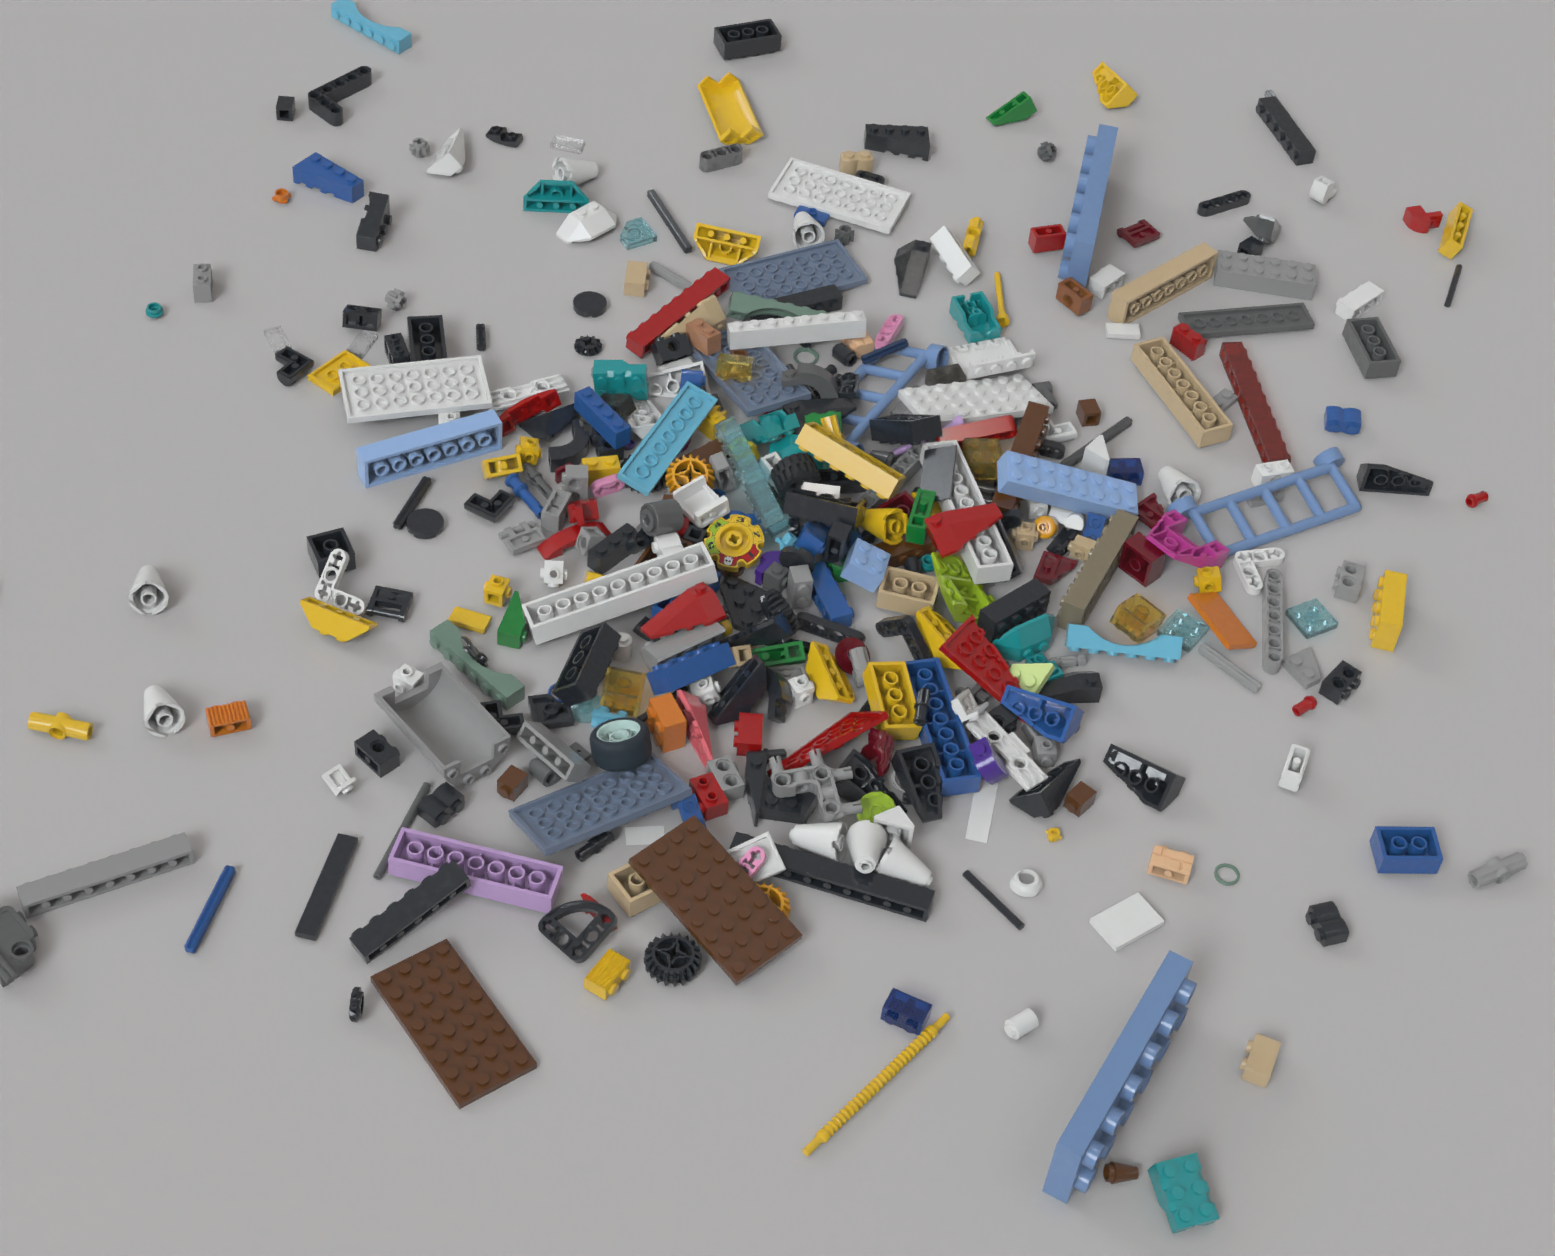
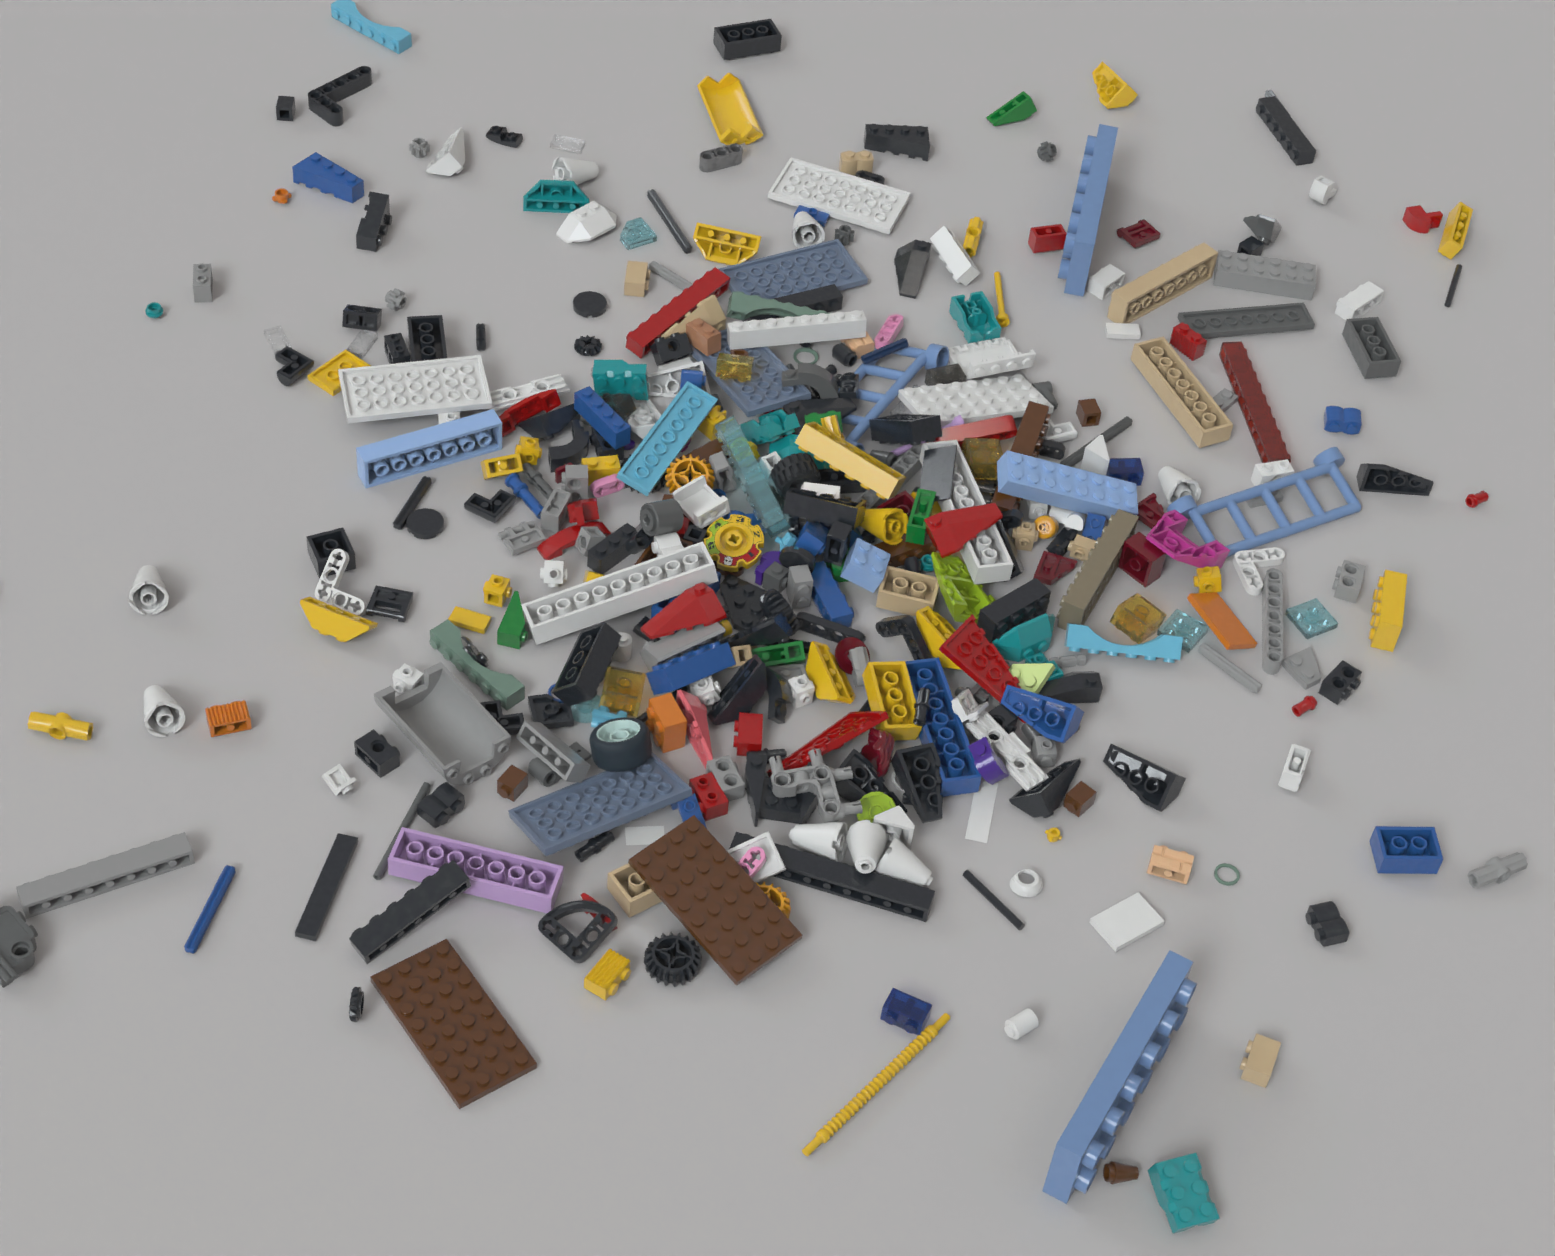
(1074, 296): dark orange brick -> none
(1238, 199): black beam -> none

